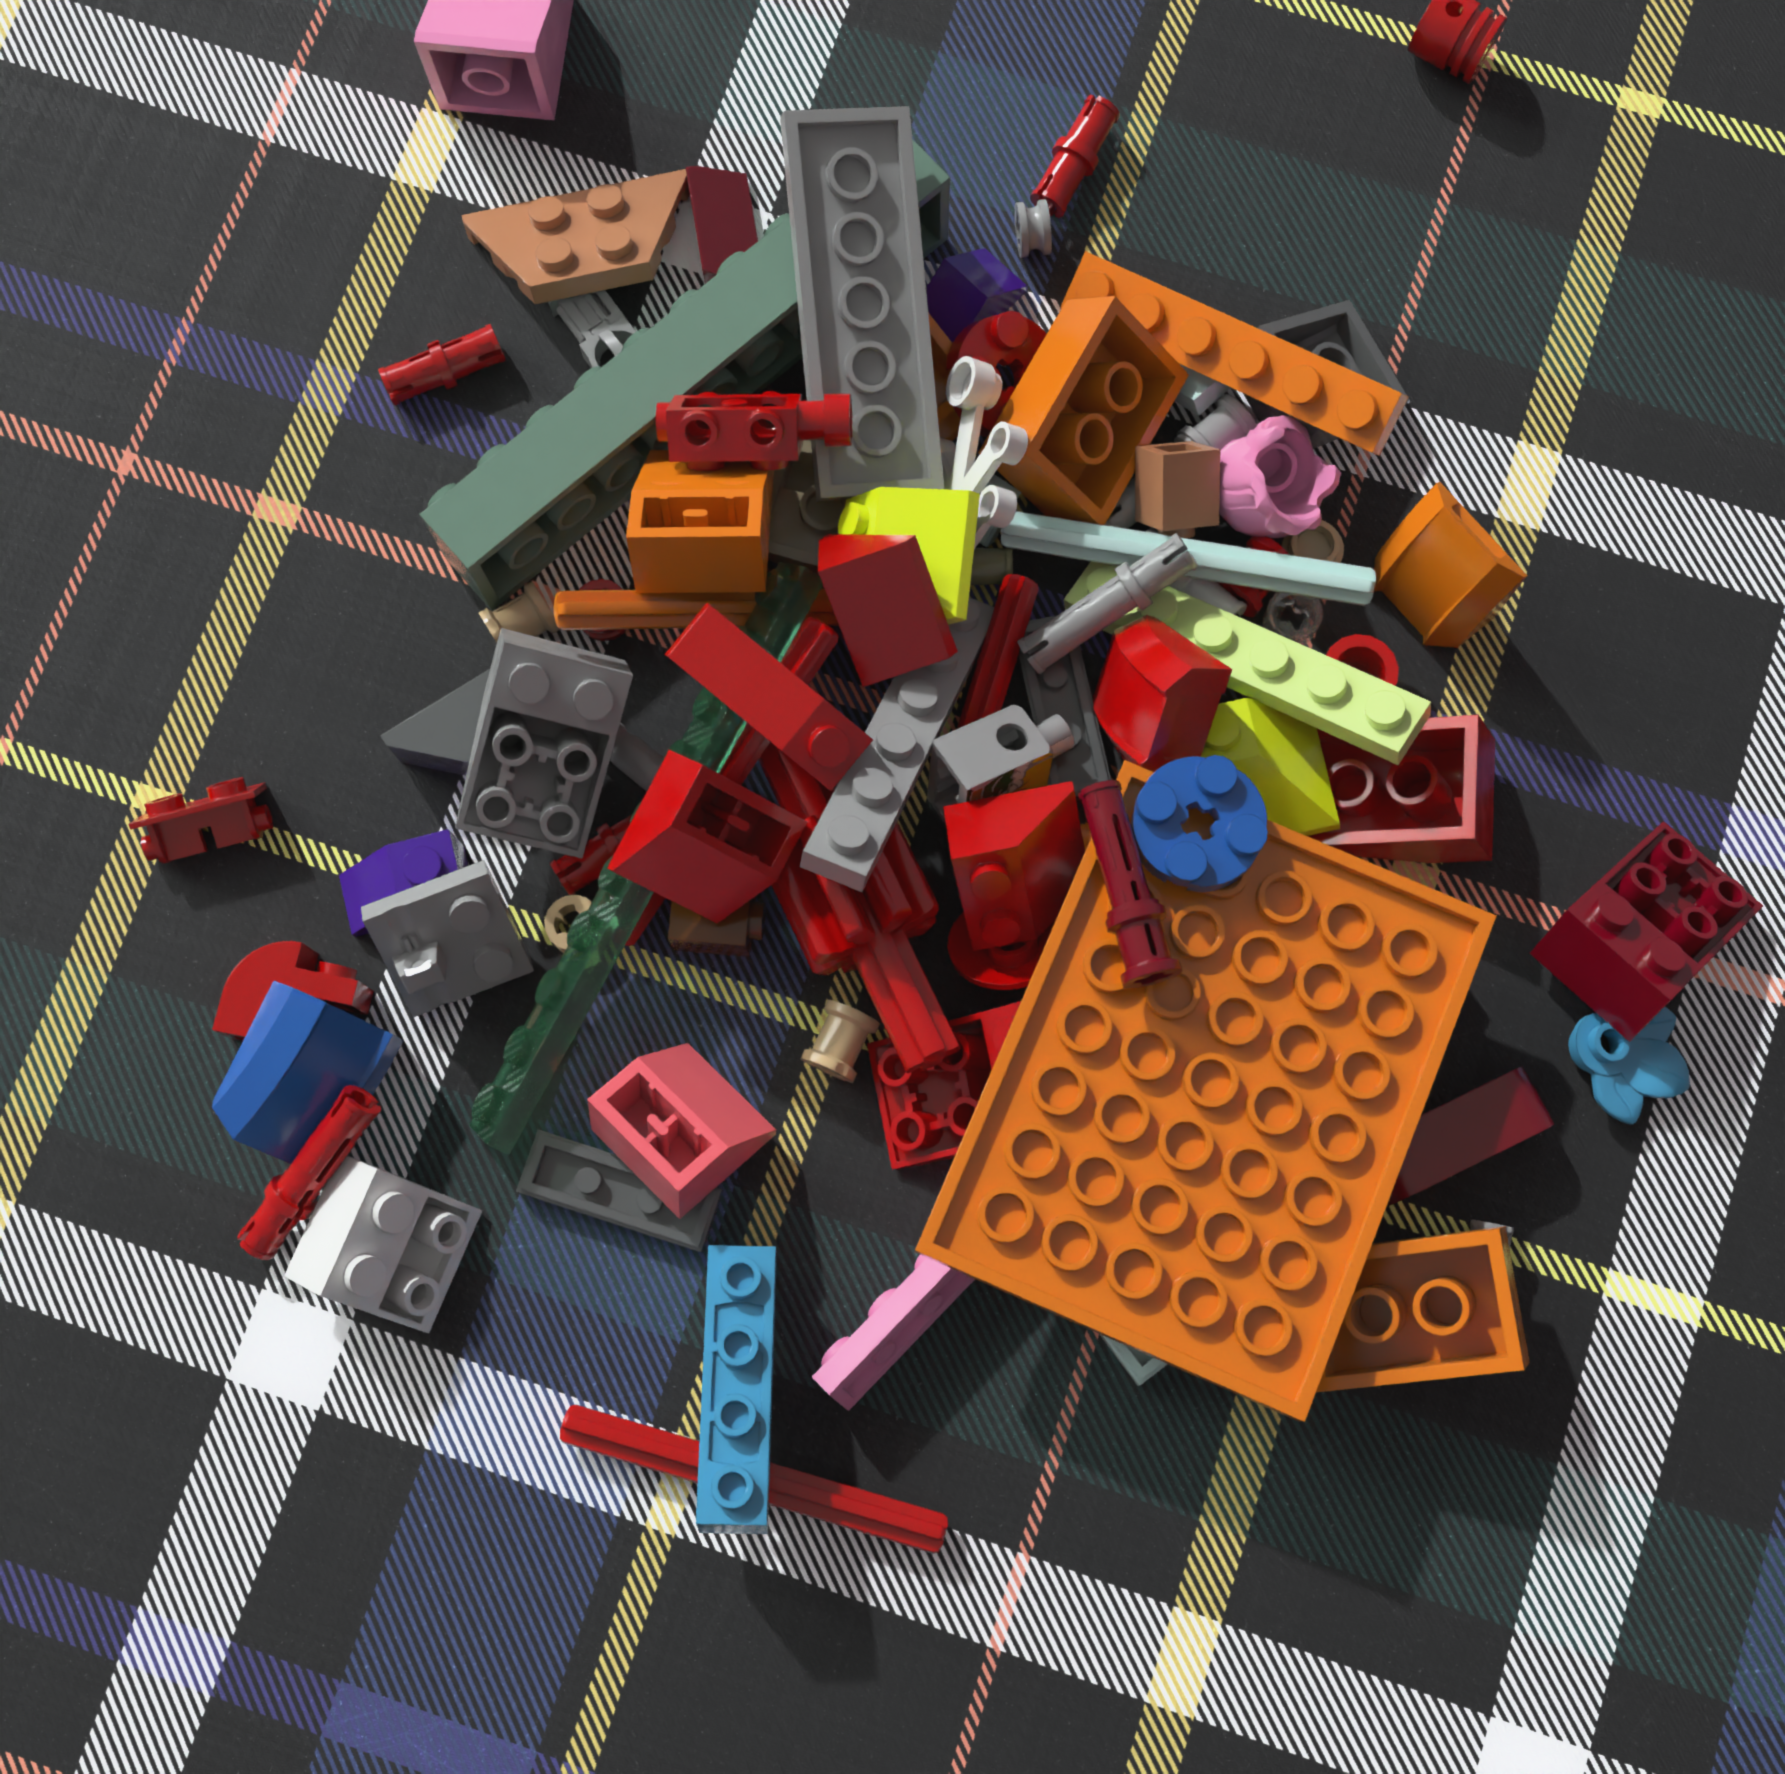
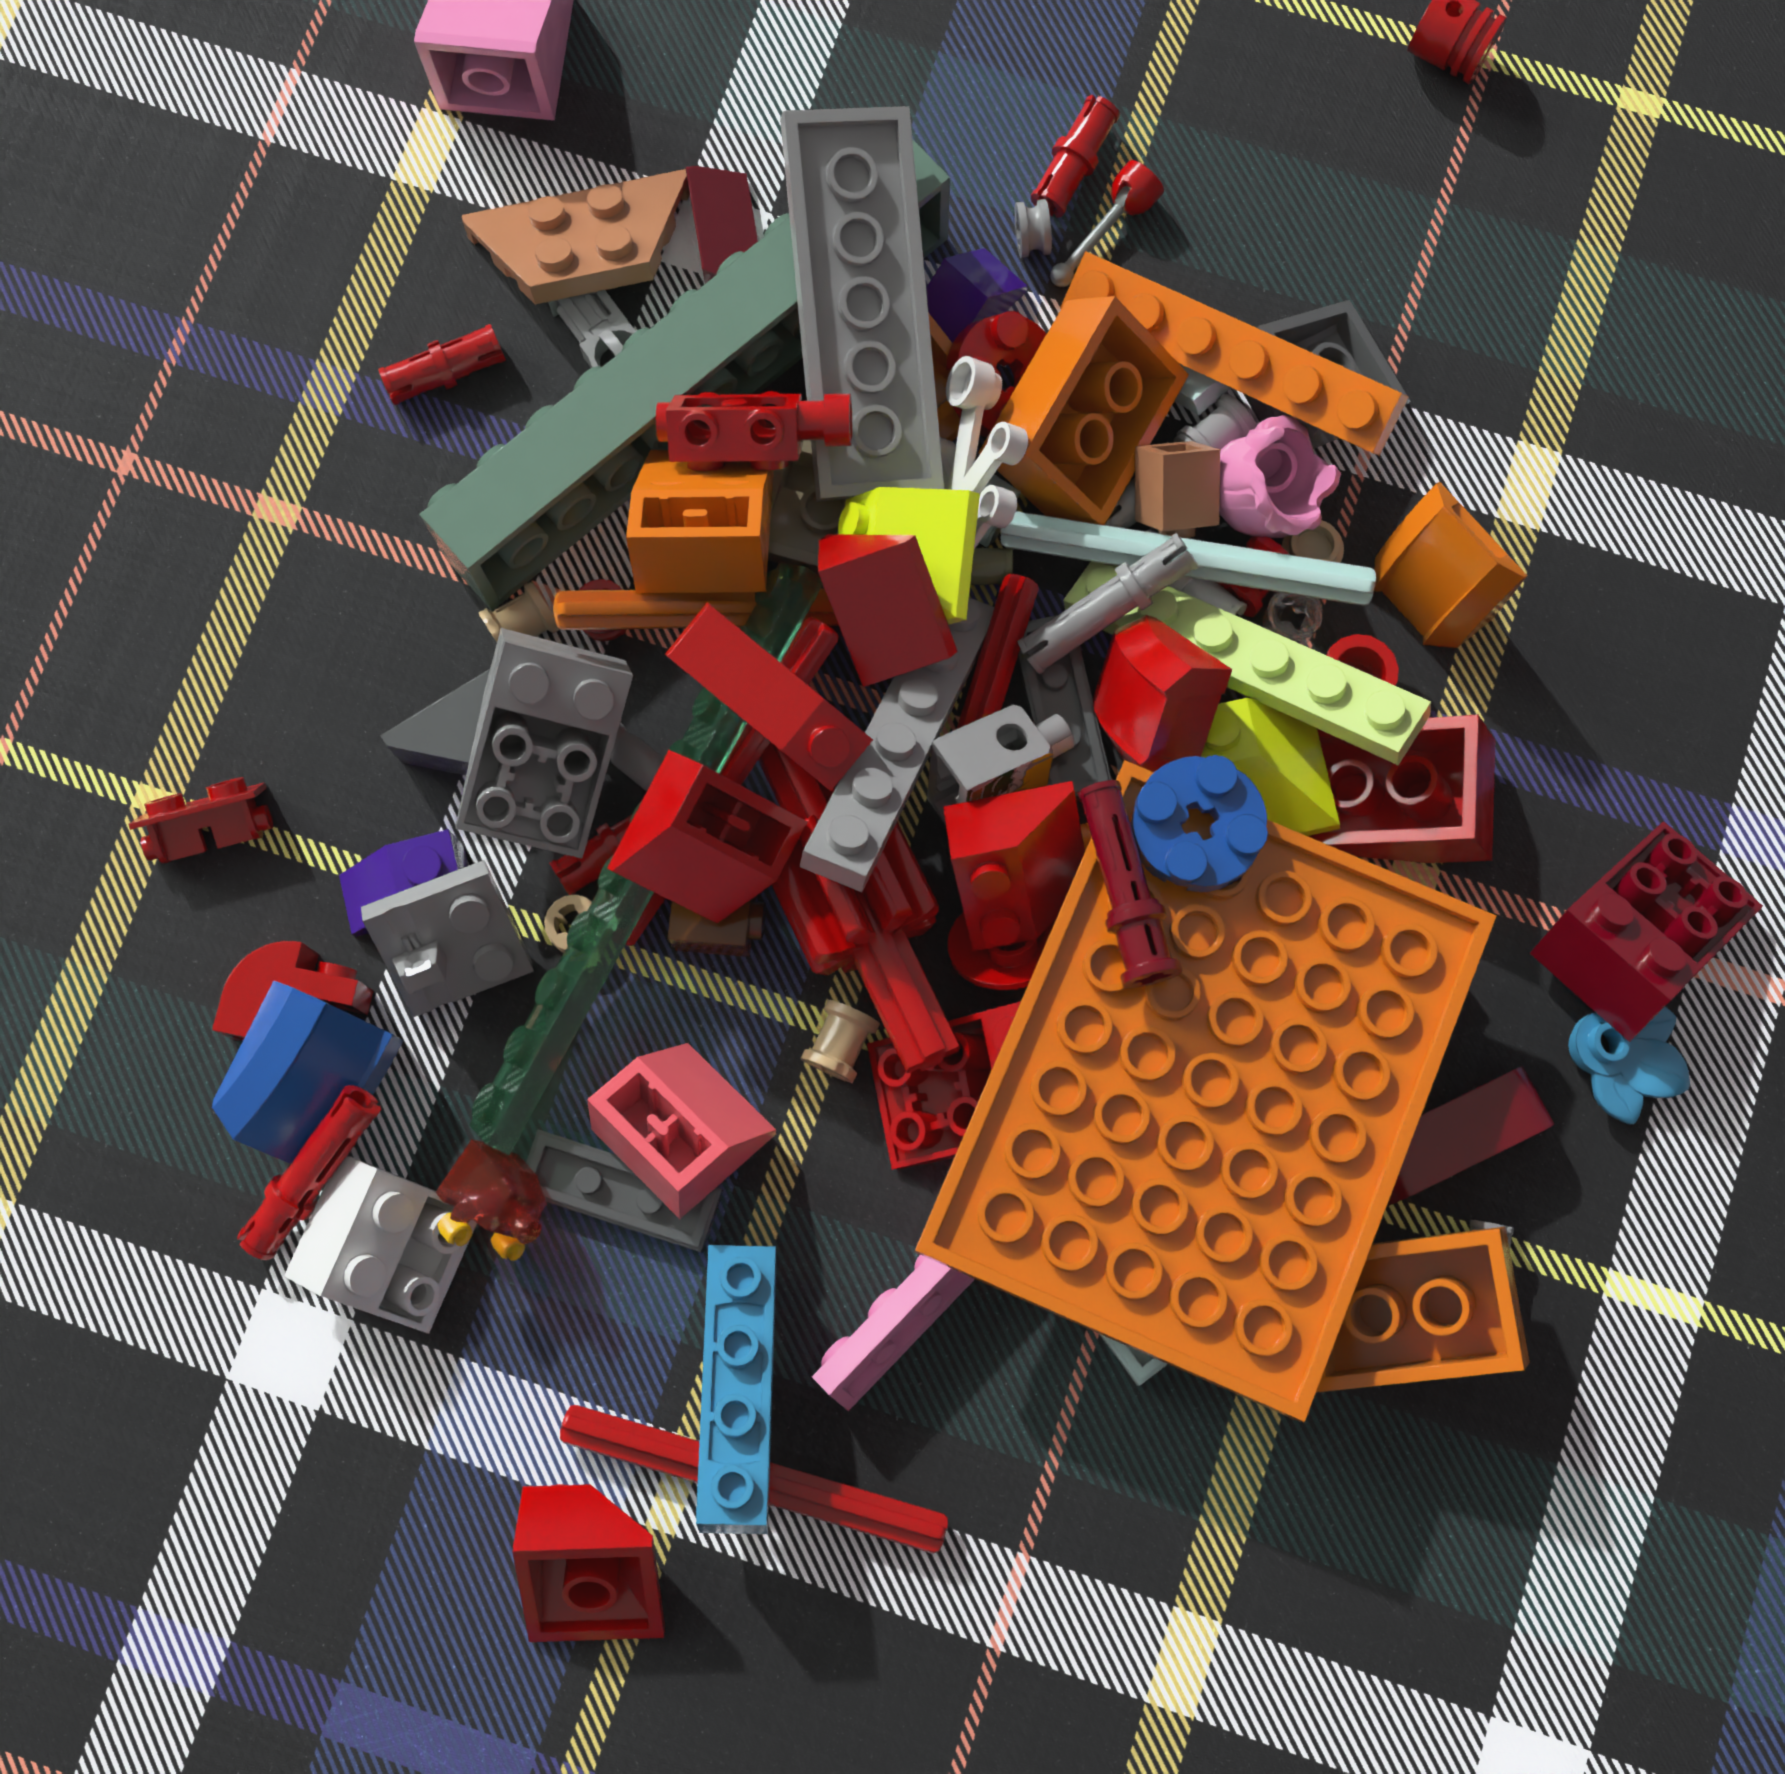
(496, 1194): none -> clear red piece
(584, 1568): none -> red slope
(1132, 193): none -> hinge

